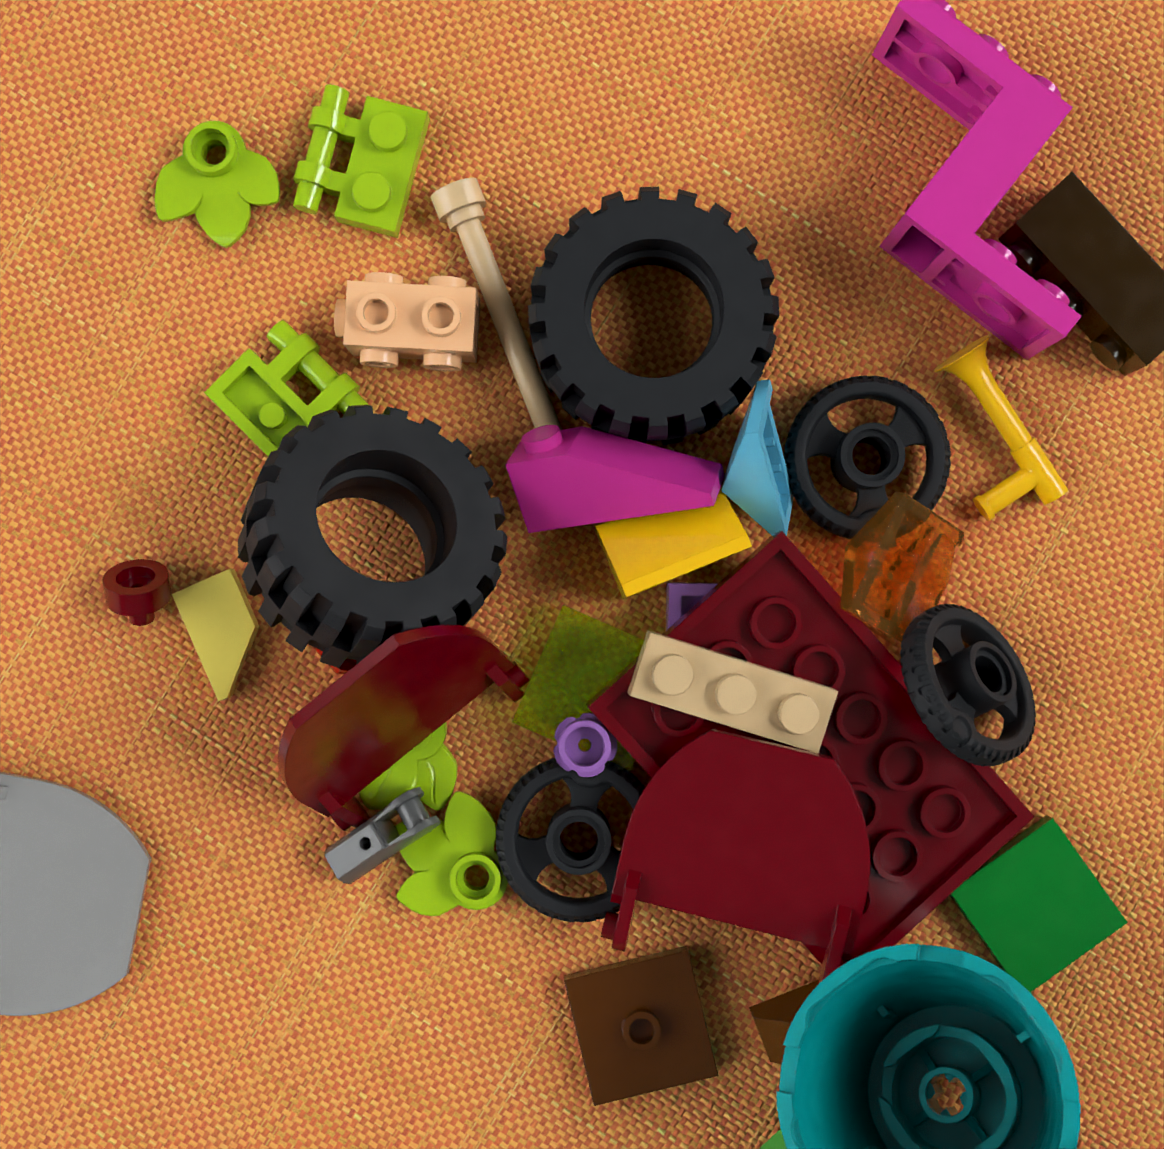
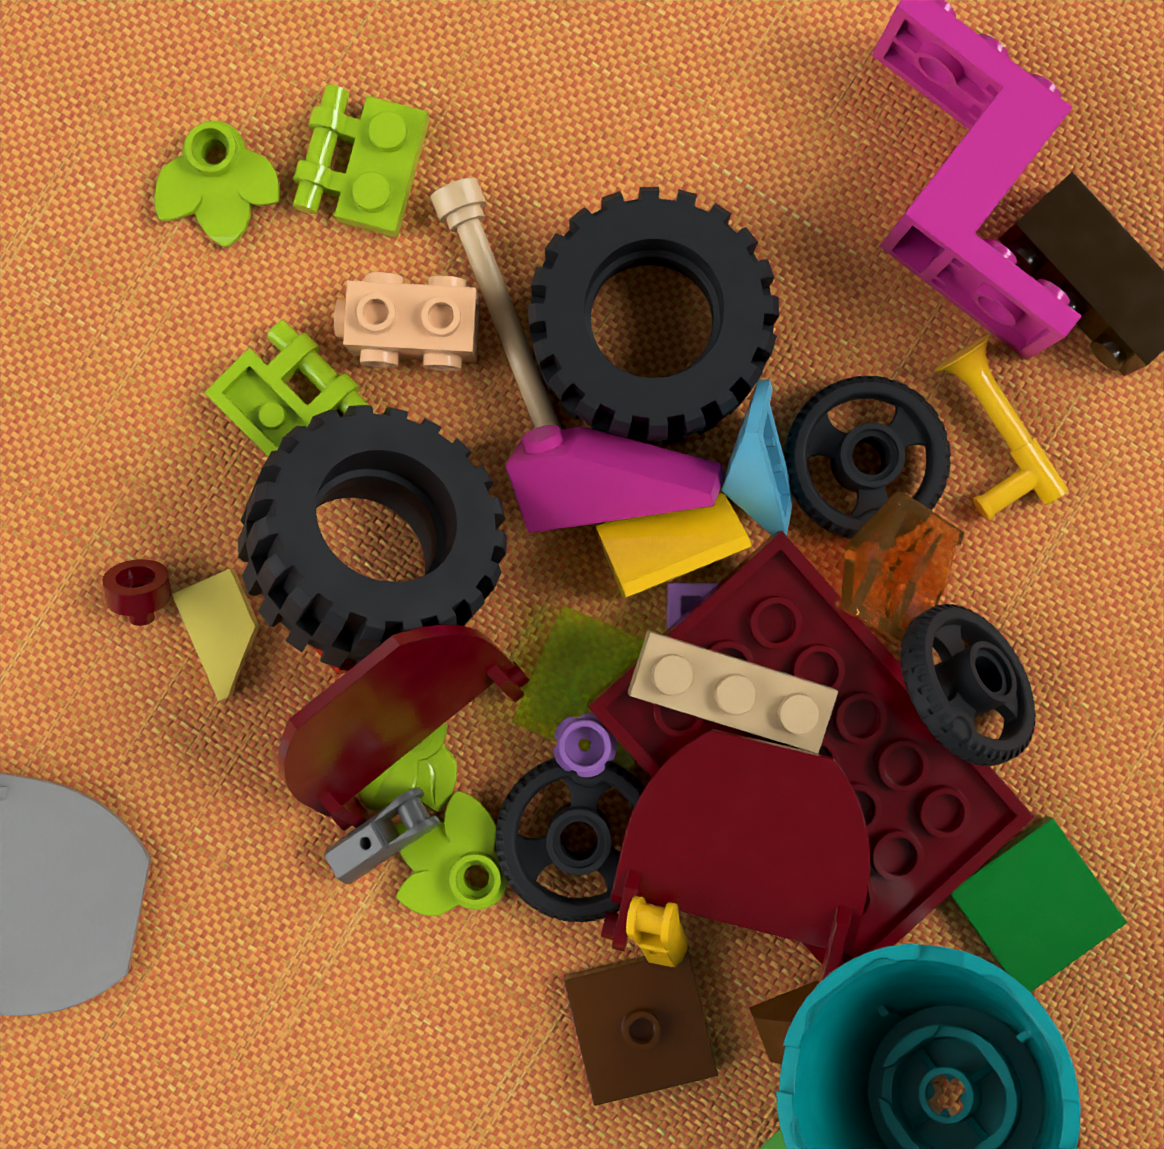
(657, 932): none -> yellow bar

